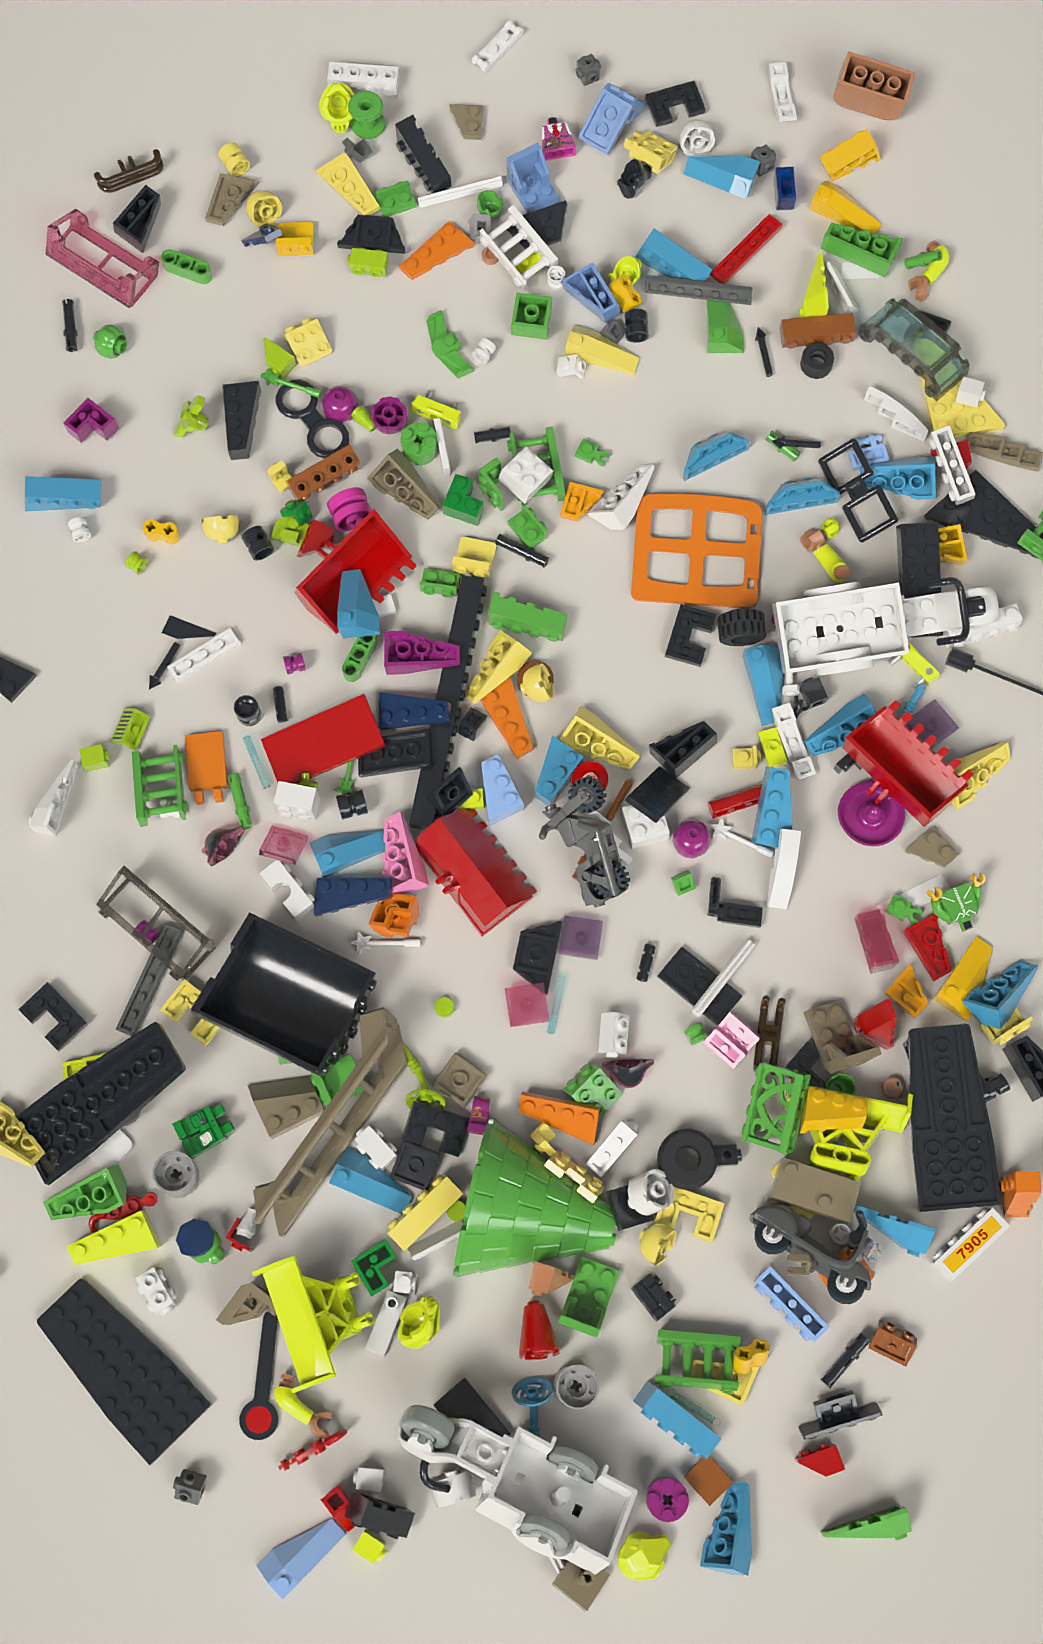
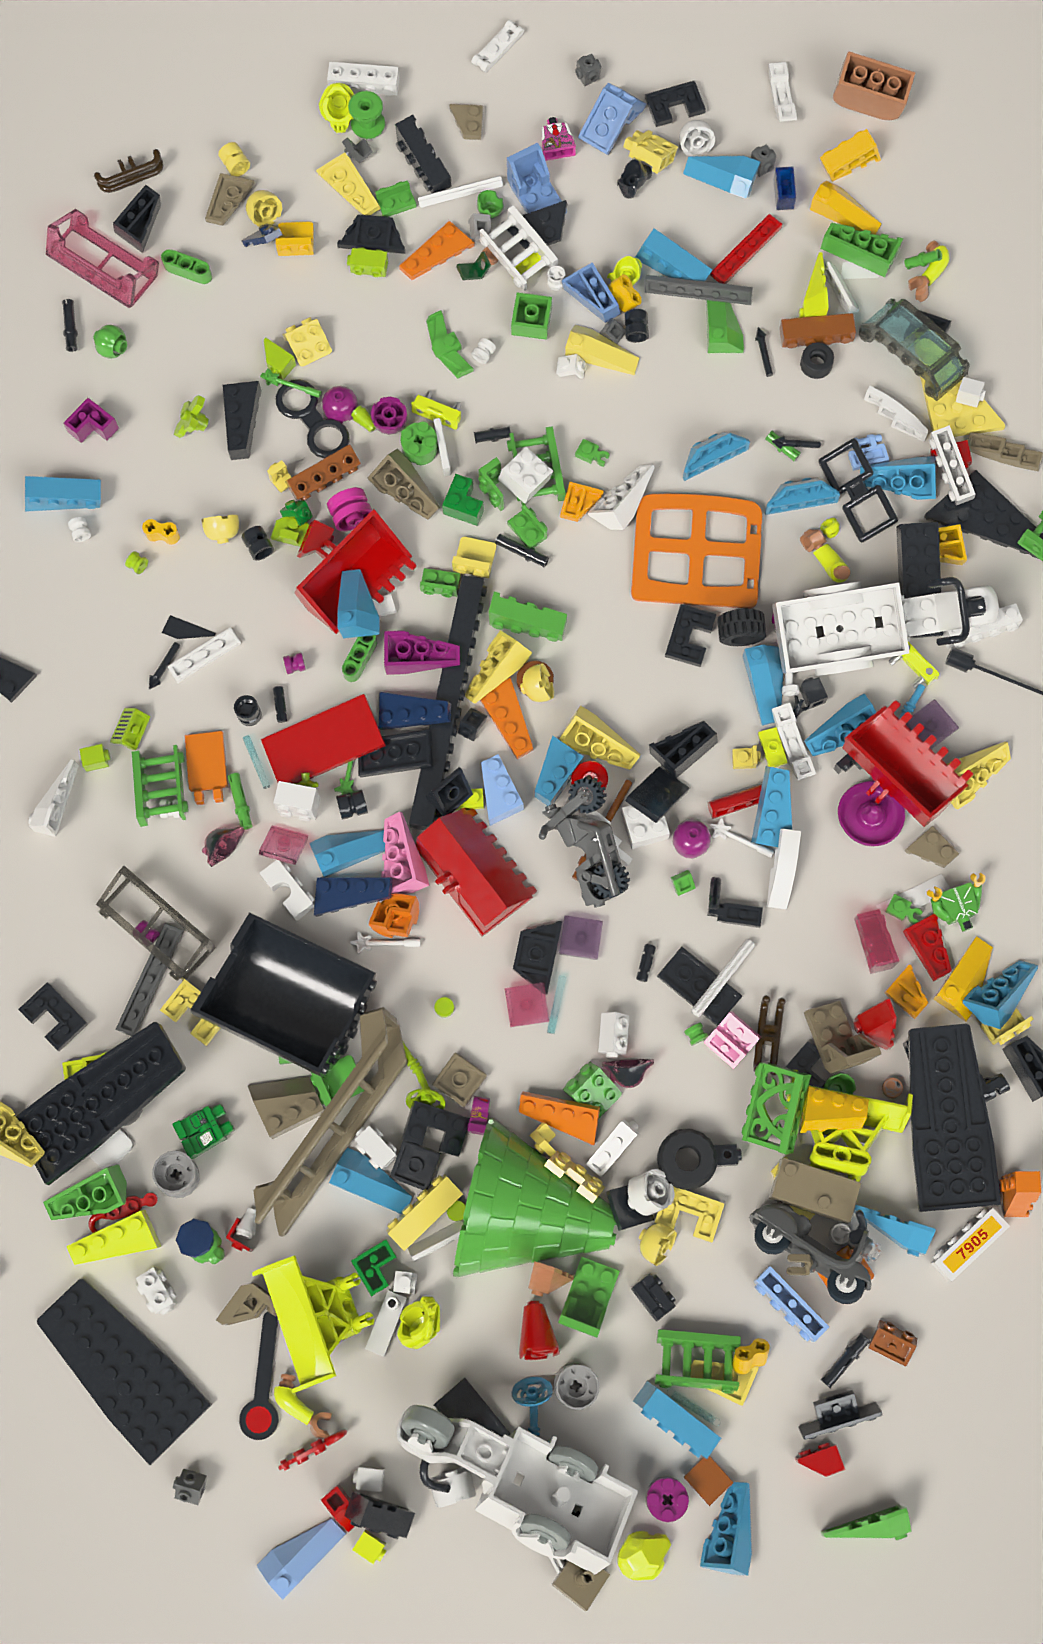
(474, 271): none -> dark green bracket

